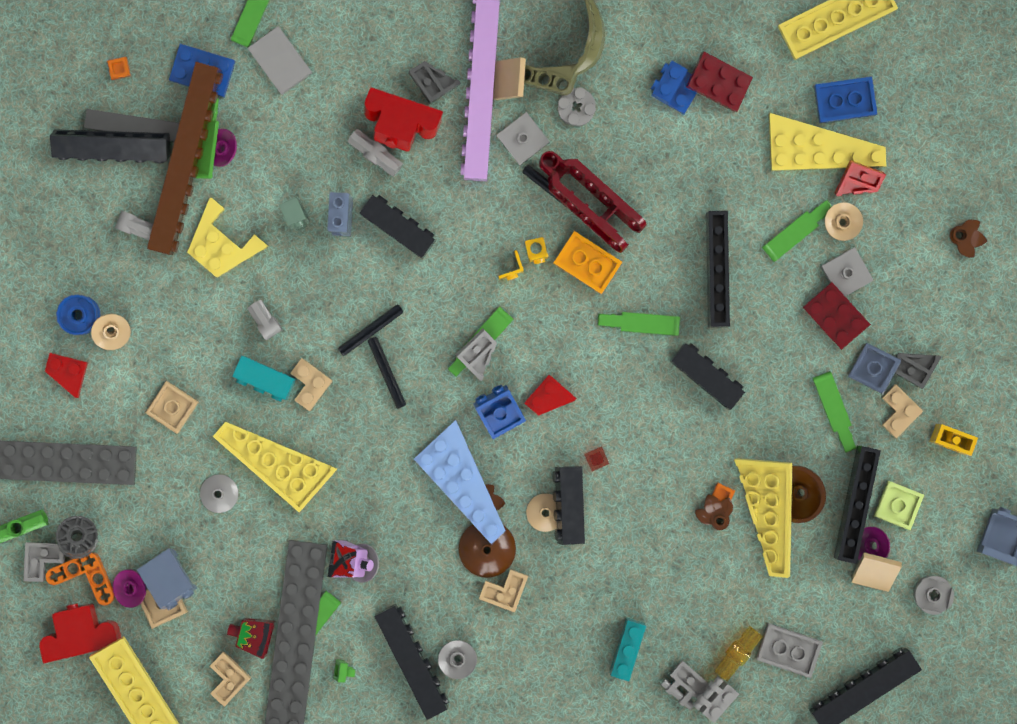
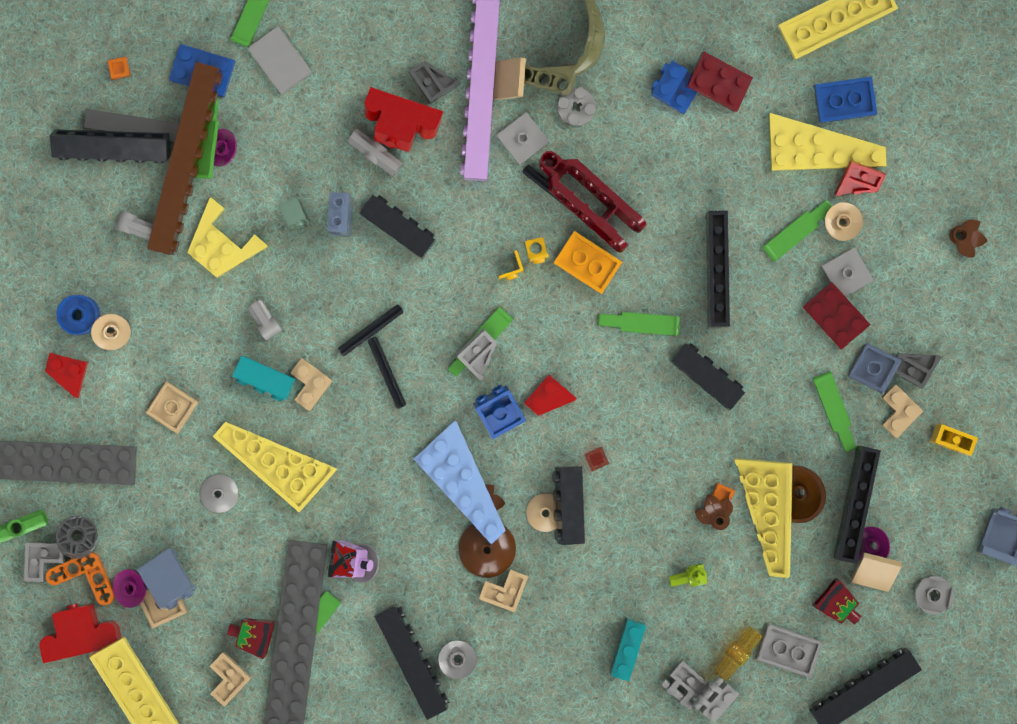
(342, 670): bright green tile -> none
(694, 575): none -> lime axle
(838, 603): none -> dark red torso
(898, 505): yellowish green tile -> none

